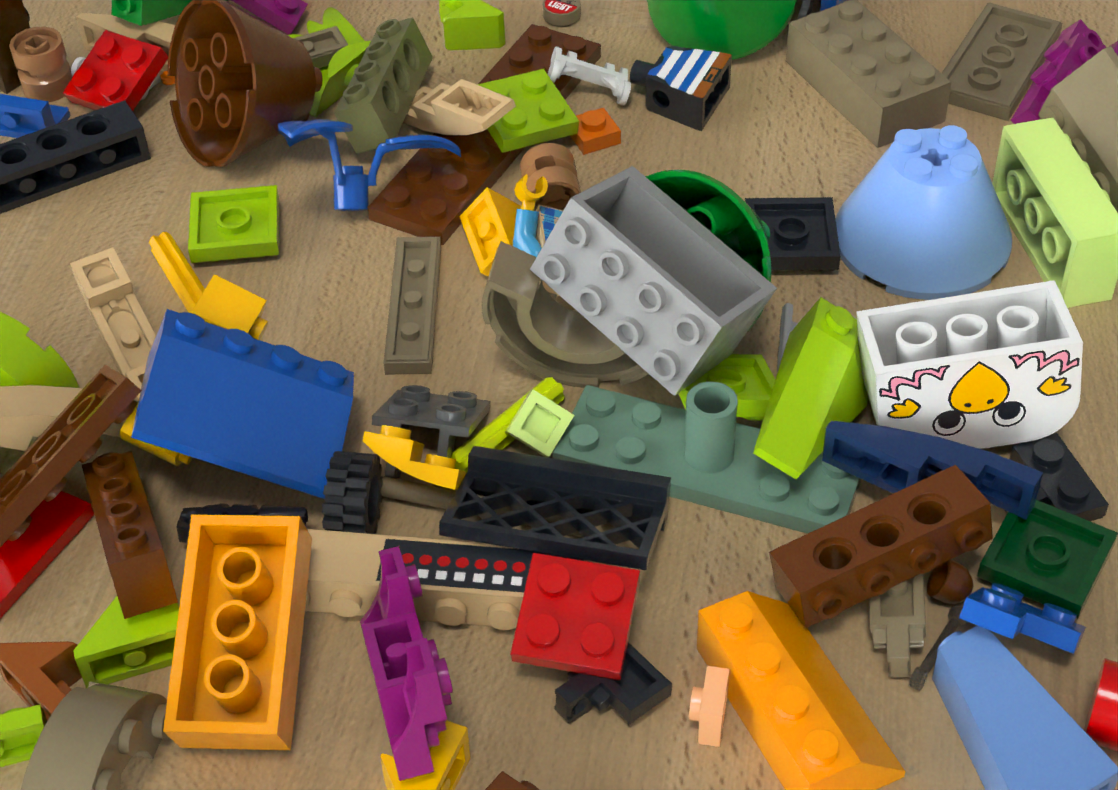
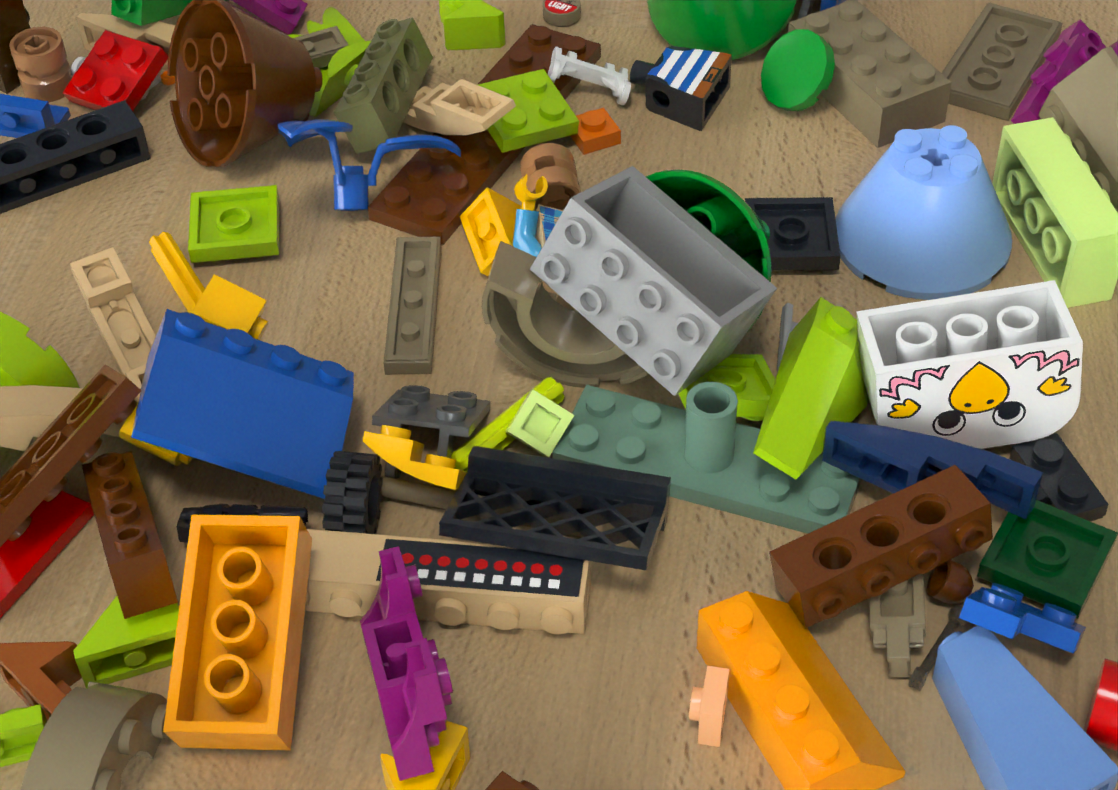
(576, 616): red plate -> none
(632, 696): black hinge -> none
(797, 70): none -> green tile

